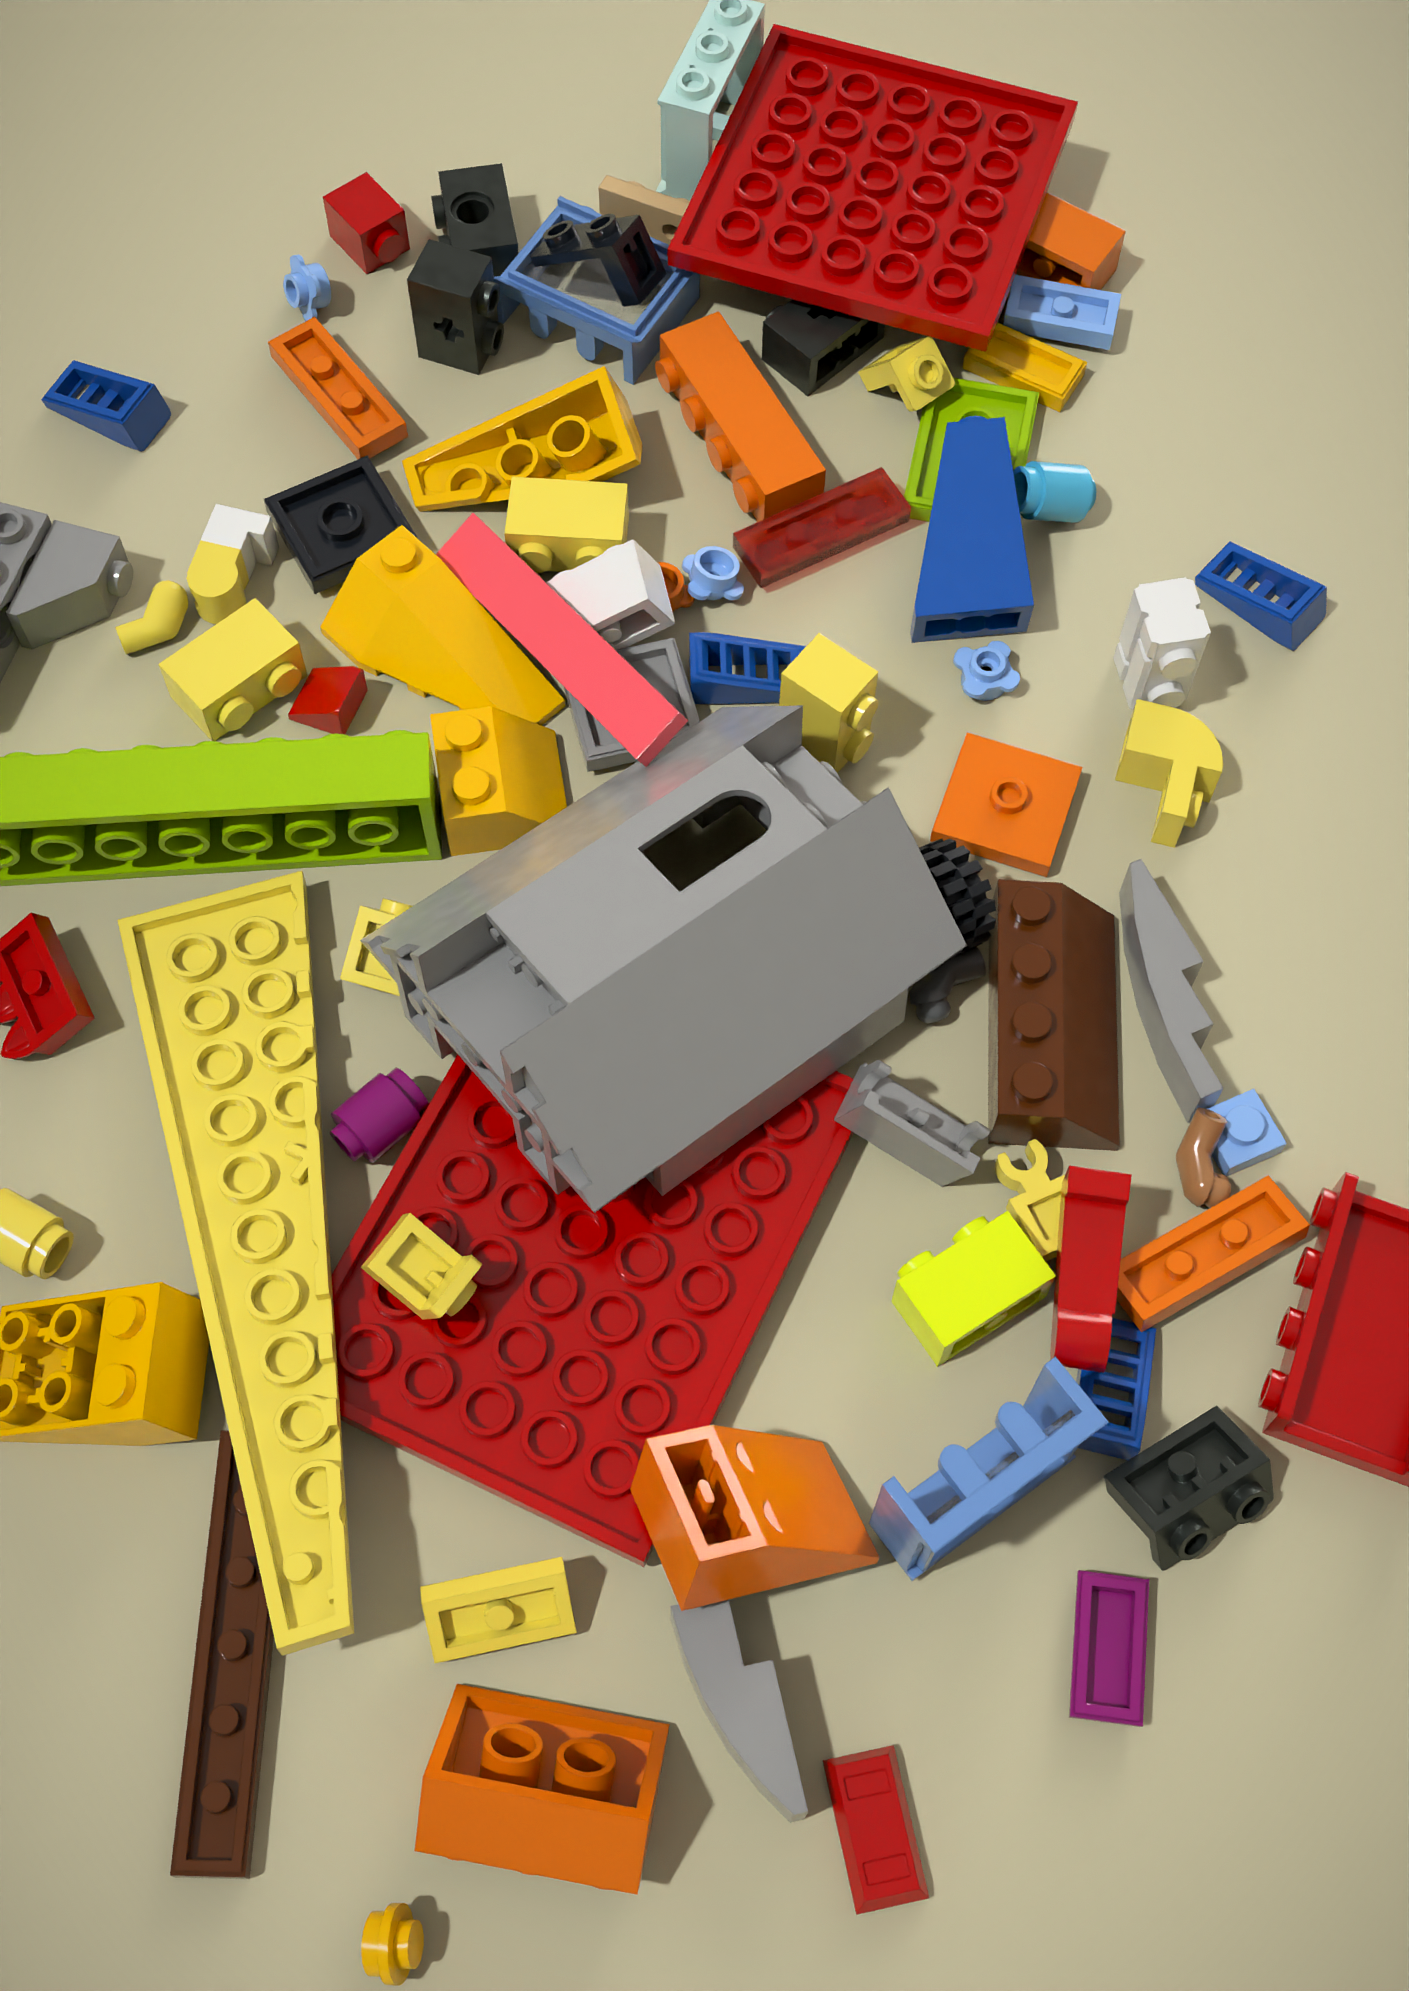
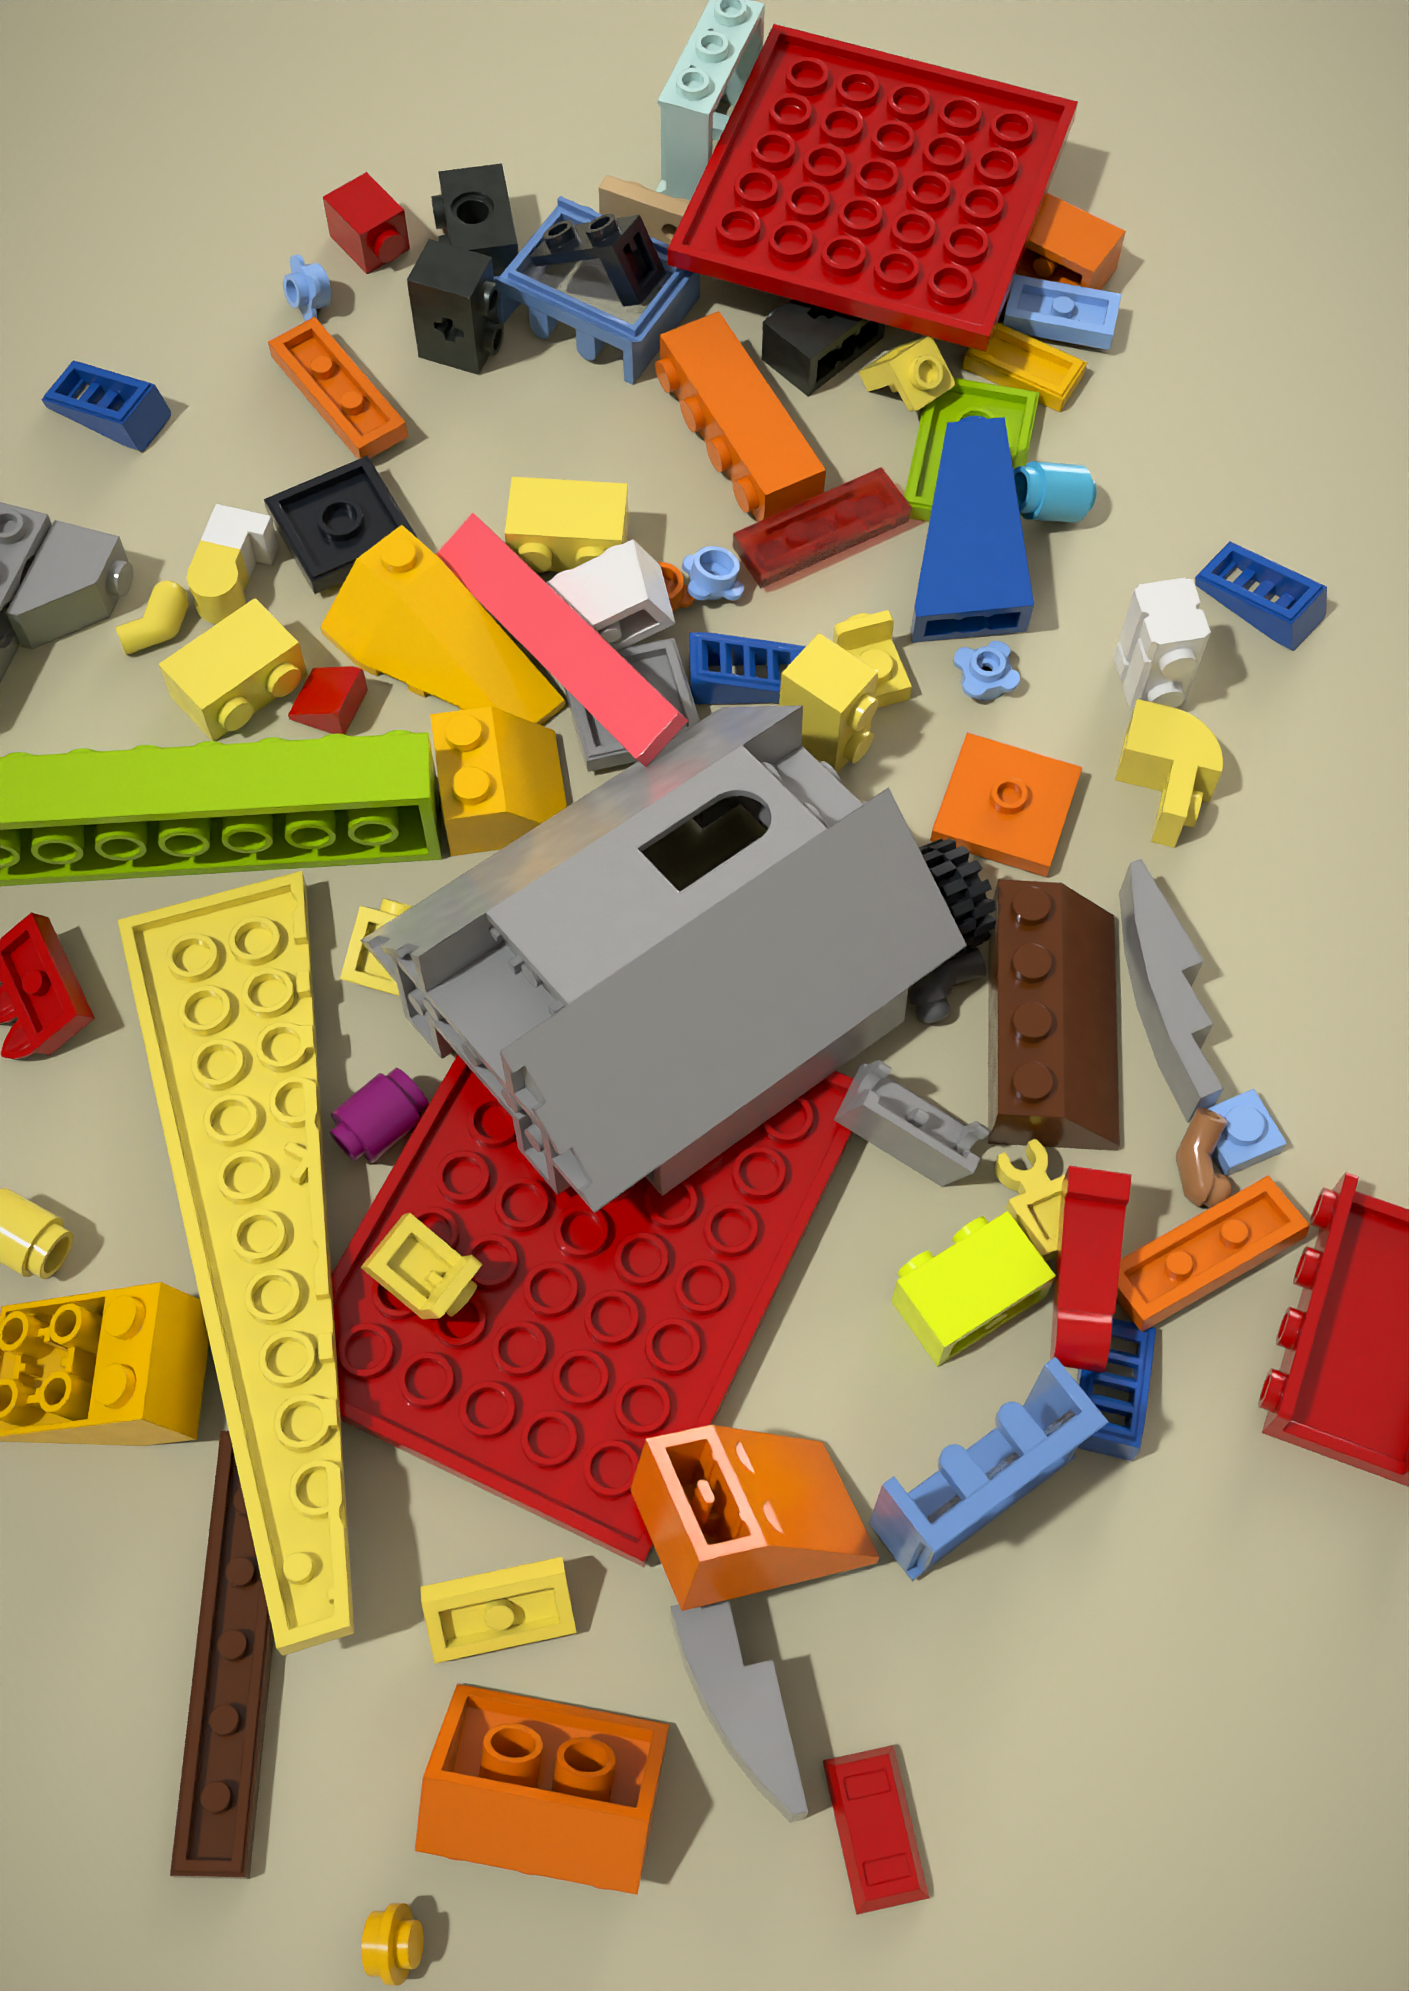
(565, 434): yellow wedge -> none
(871, 641): none -> light yellow bracket
(1109, 1648): magenta tile -> none
(1193, 1486): pearl dark grey bracket -> none

